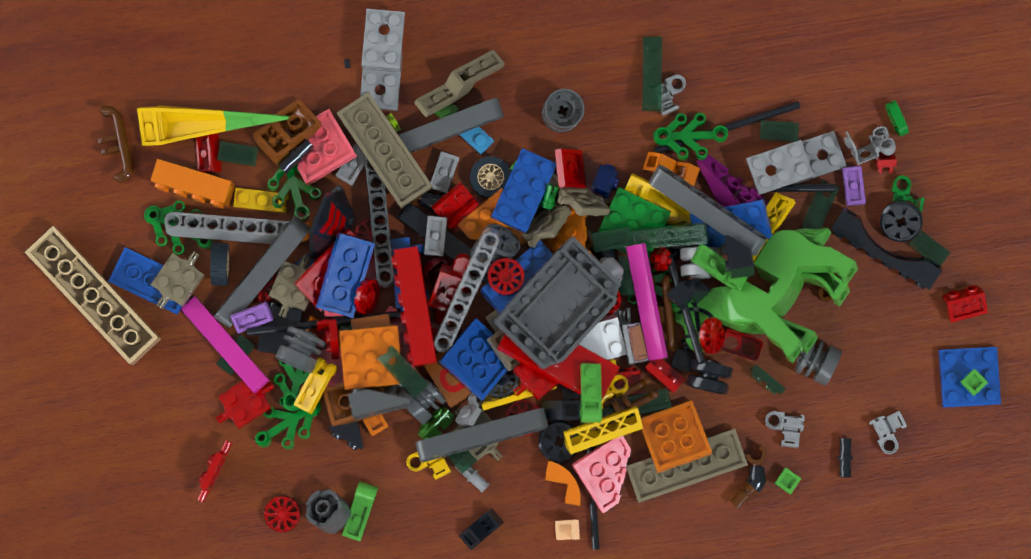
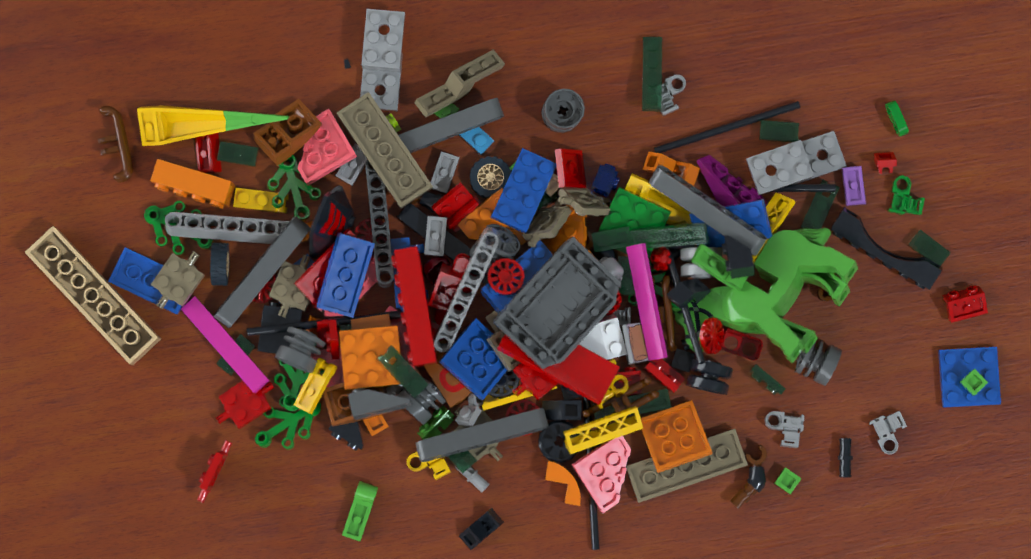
(252, 317): medium lavender plate -> none
(282, 514): red wheel -> none
(296, 156): black pin -> none
(327, 511): dark grey brick -> none
(367, 296): red wheel -> none
(549, 197): green pin -> none
(567, 529): light nougat panel -> none
(591, 393): bright green plate -> none
(688, 136): green plant -> none
(879, 143): light grey piece -> none
(904, 231): black wheel -> none

